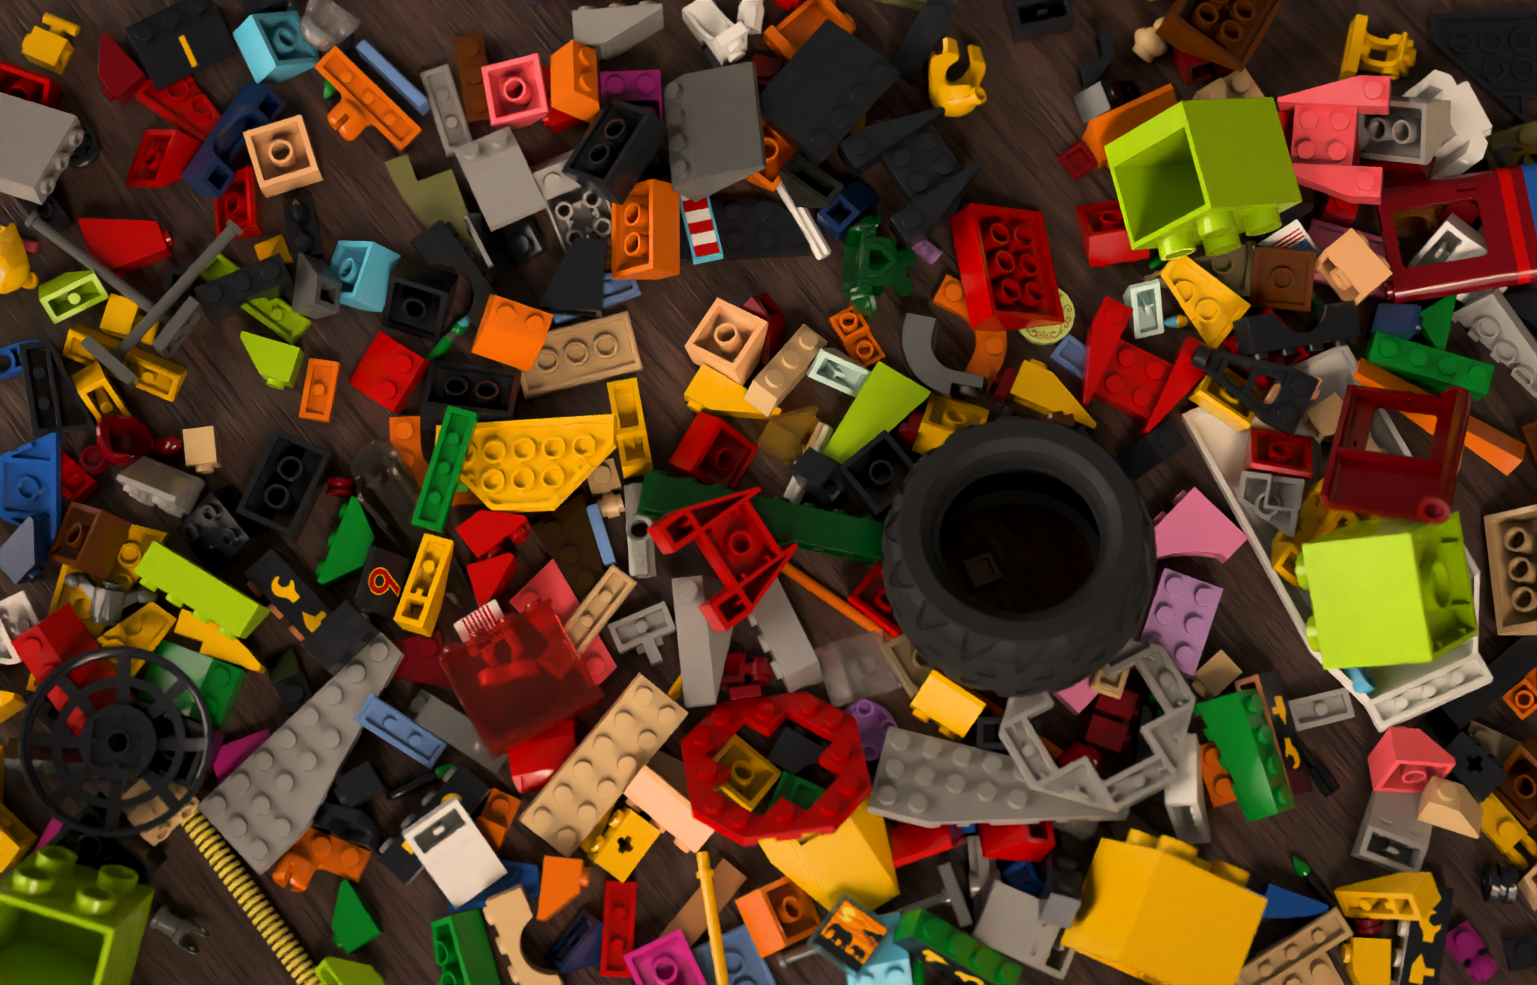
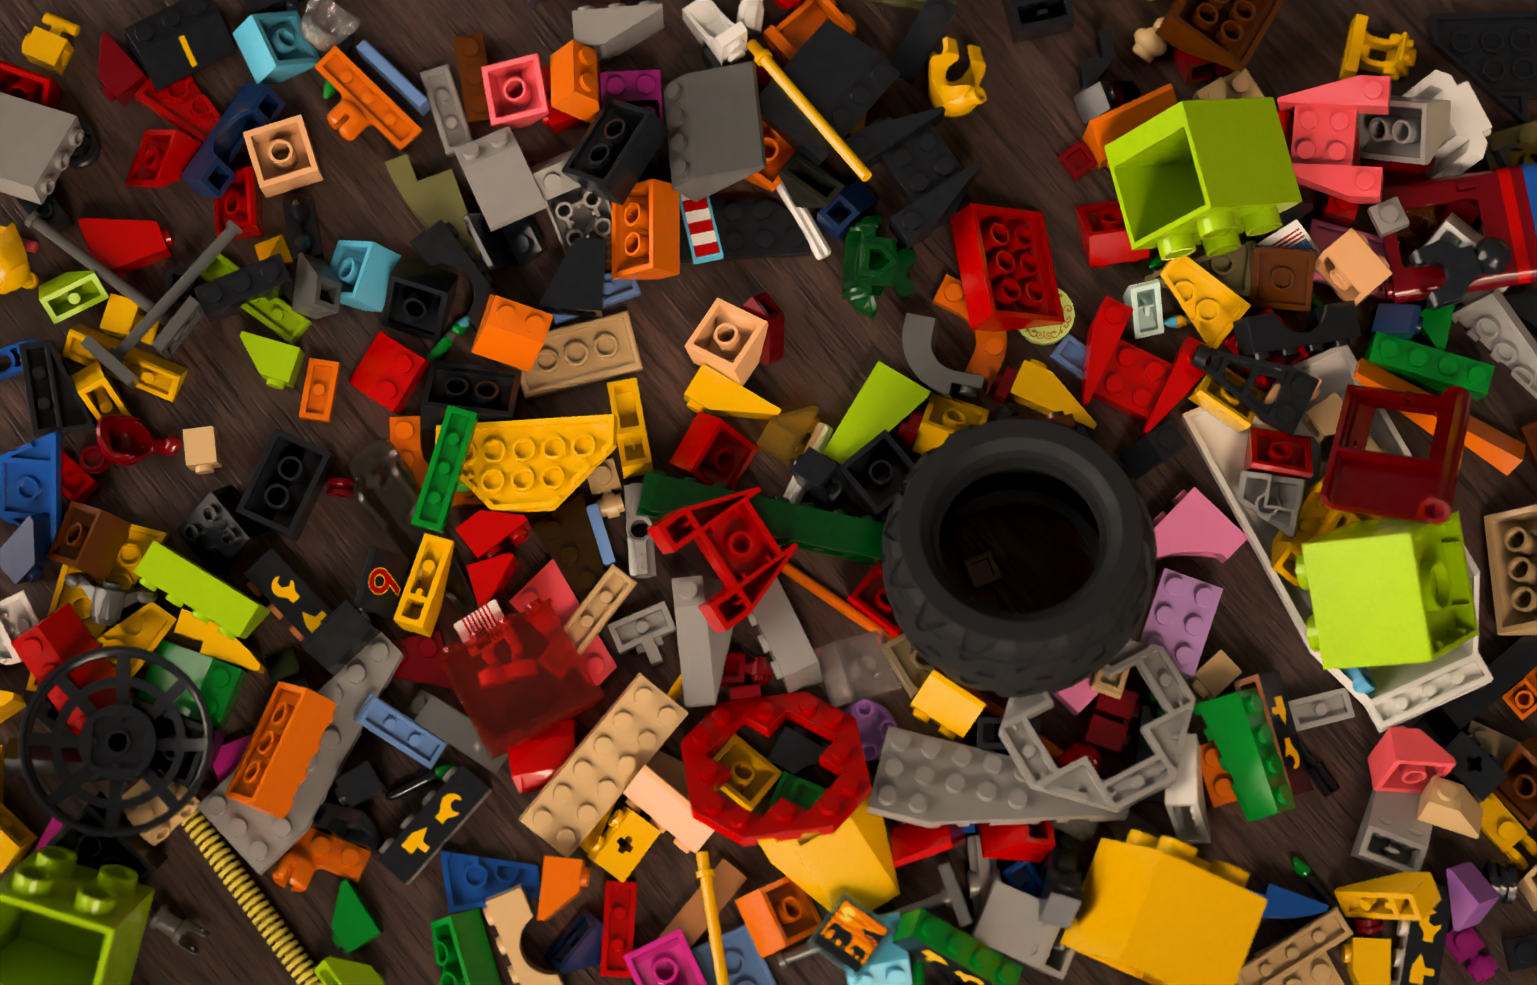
(162, 485): light grey slope -> none
(281, 749): none -> orange slope
(347, 546): green slope -> none
(454, 852): white slope -> none
(497, 818): orange slope -> none
(763, 58): none -> yellow bar
(784, 370): tan brick -> none
(838, 371): light aqua slope -> none
(856, 338): orange slope -> none
(934, 257): lavender piece -> none
(1388, 217): none -> light grey plate
(1461, 266): none -> black piece
(1469, 895): none -> medium lavender slope

